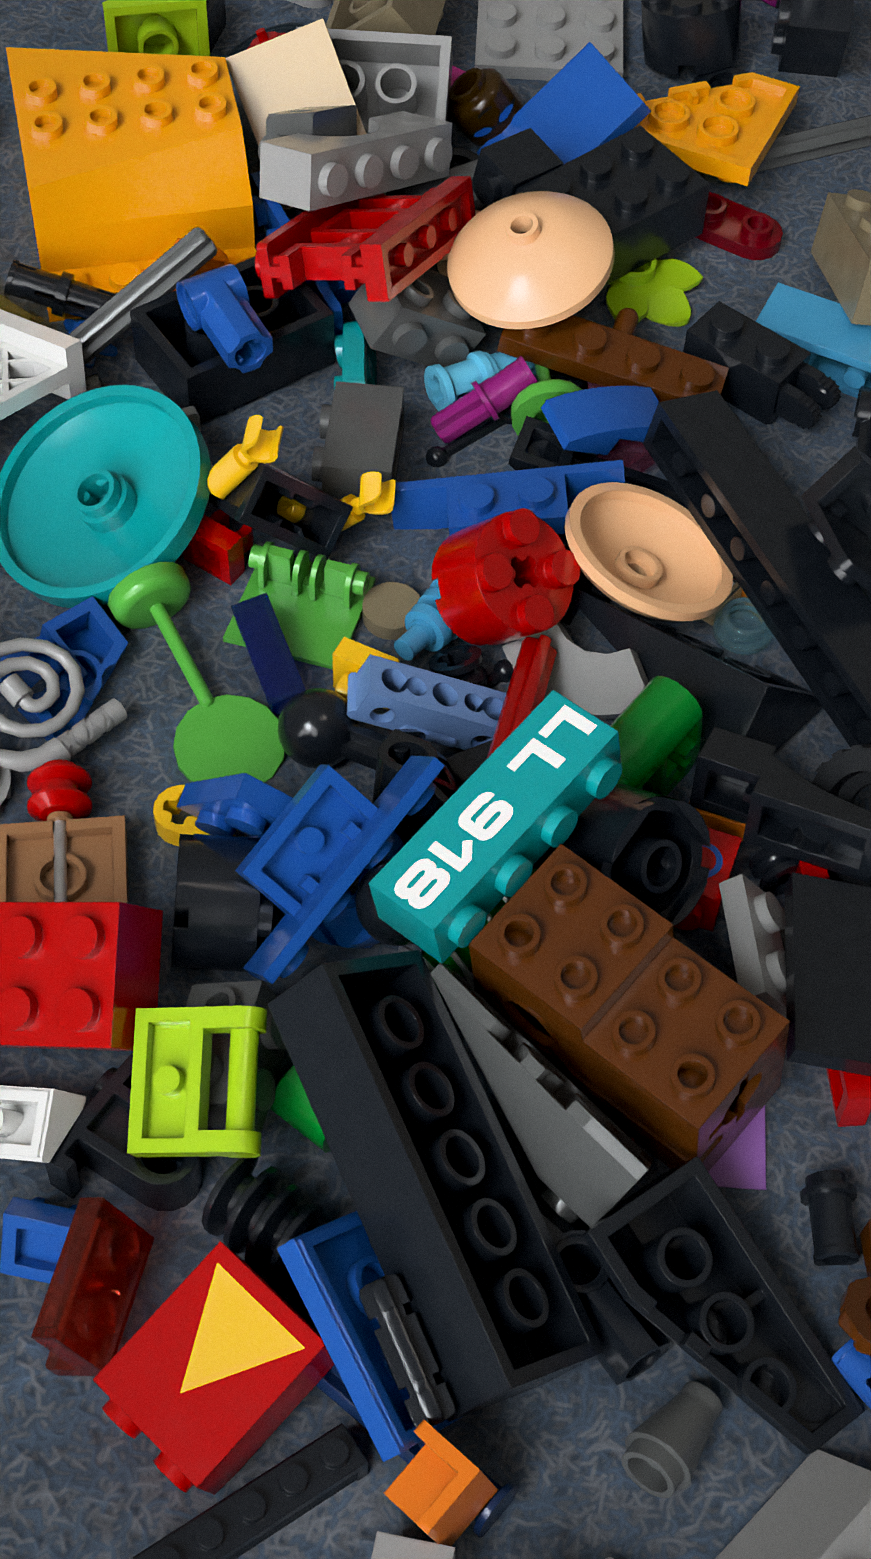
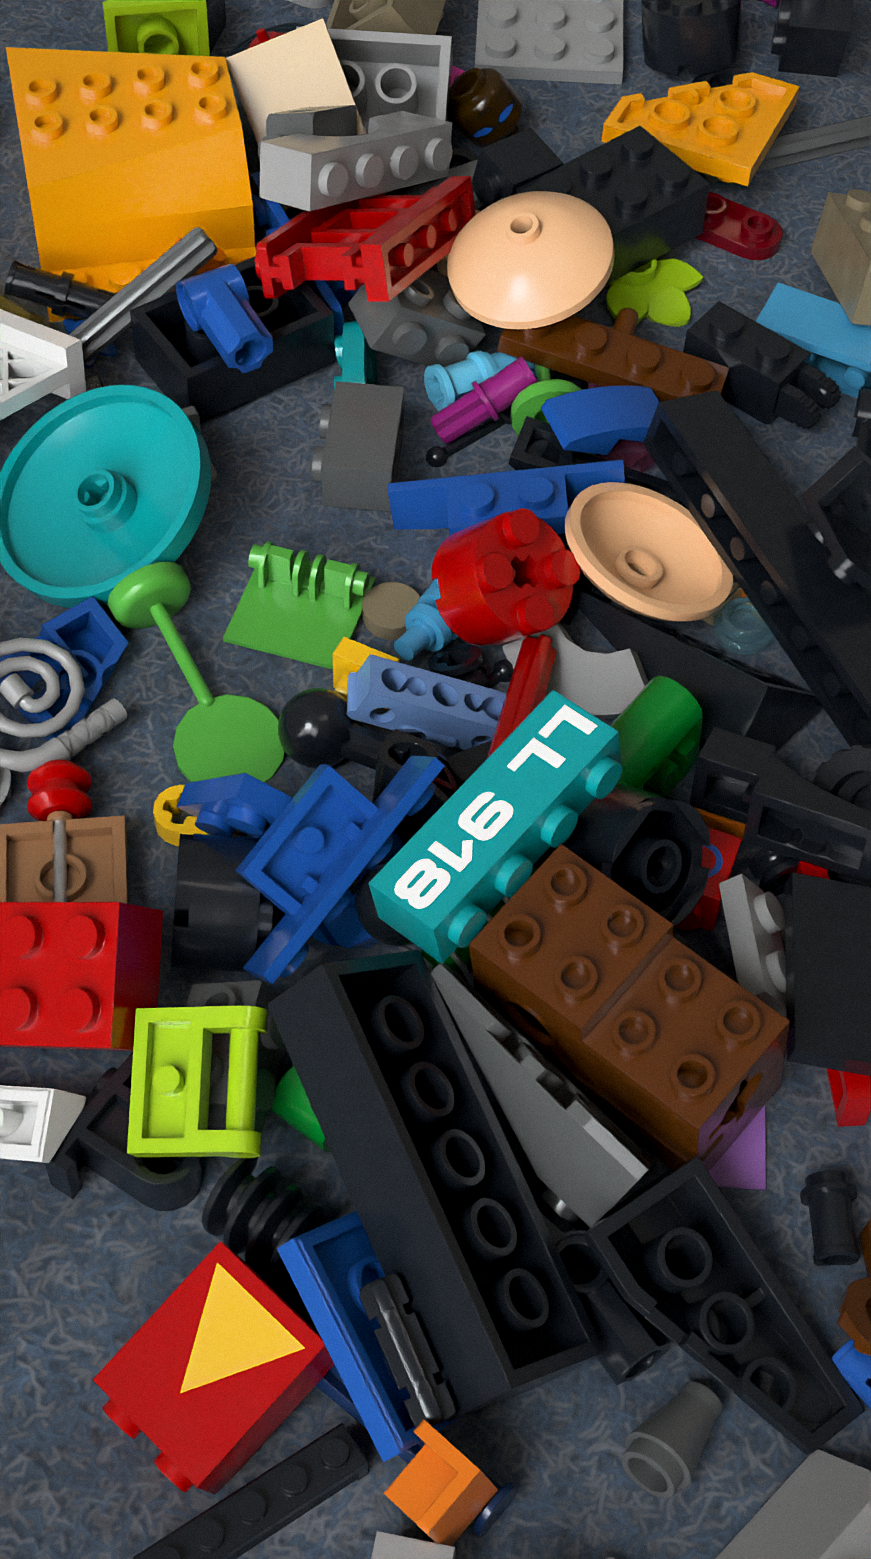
(33, 1238): blue tile -> none
(92, 1289): clear red bracket -> none
(219, 548): red tile -> none
(268, 651): clear blue piece -> none
(283, 504): torso -> none
(579, 107): blue tile -> none

